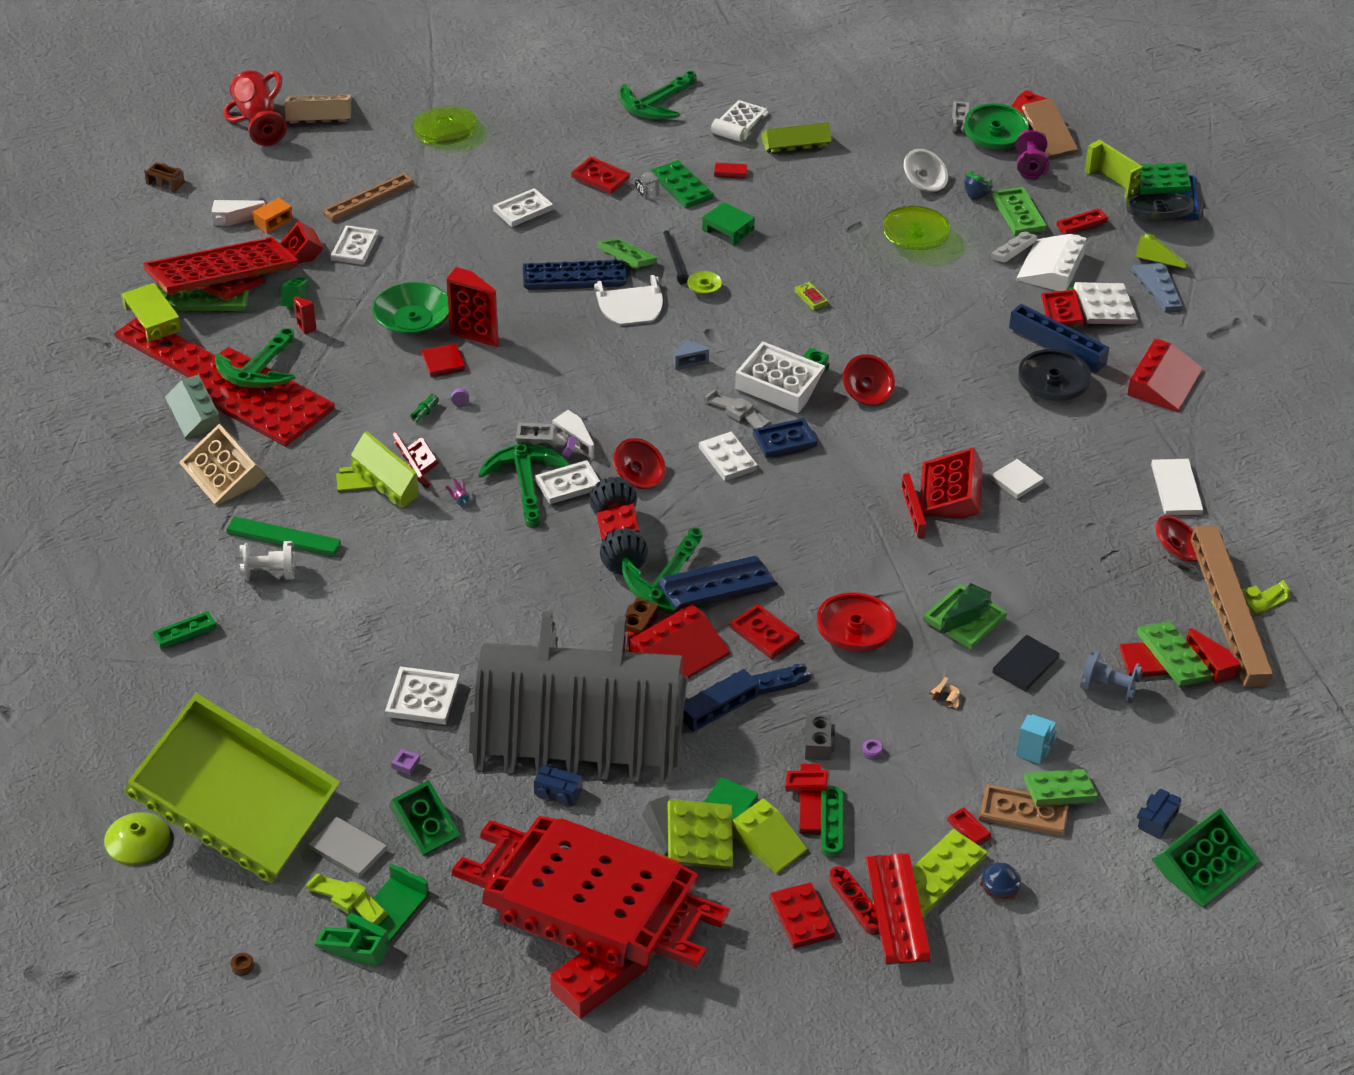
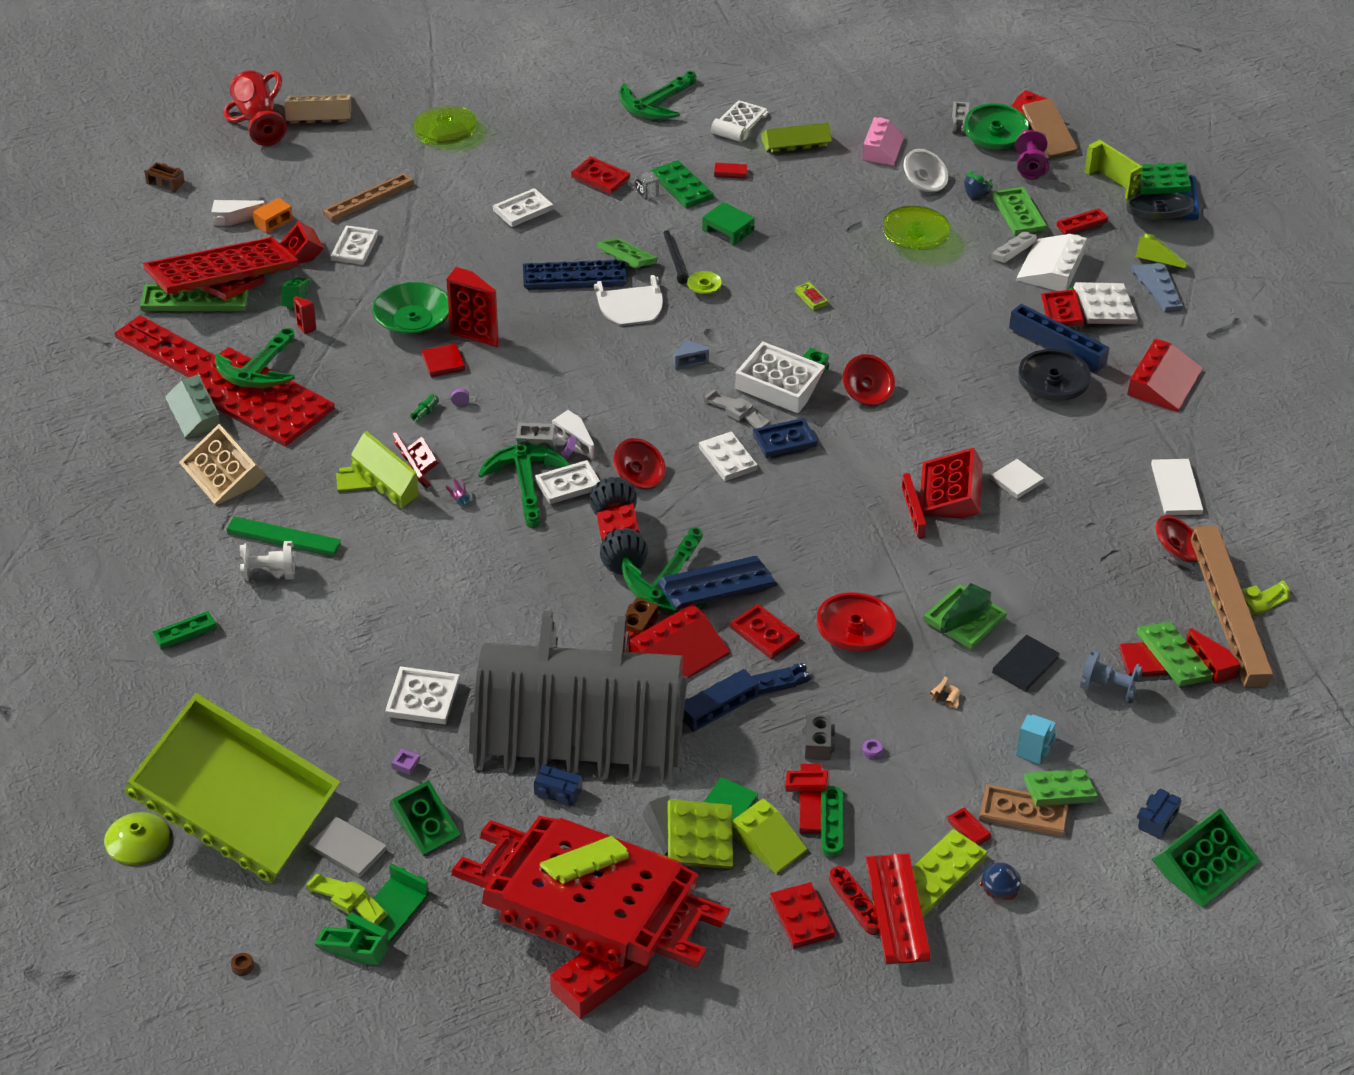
(152, 311): lime panel -> none
(585, 859): none -> lime windscreen
(882, 142): none -> bright pink slope

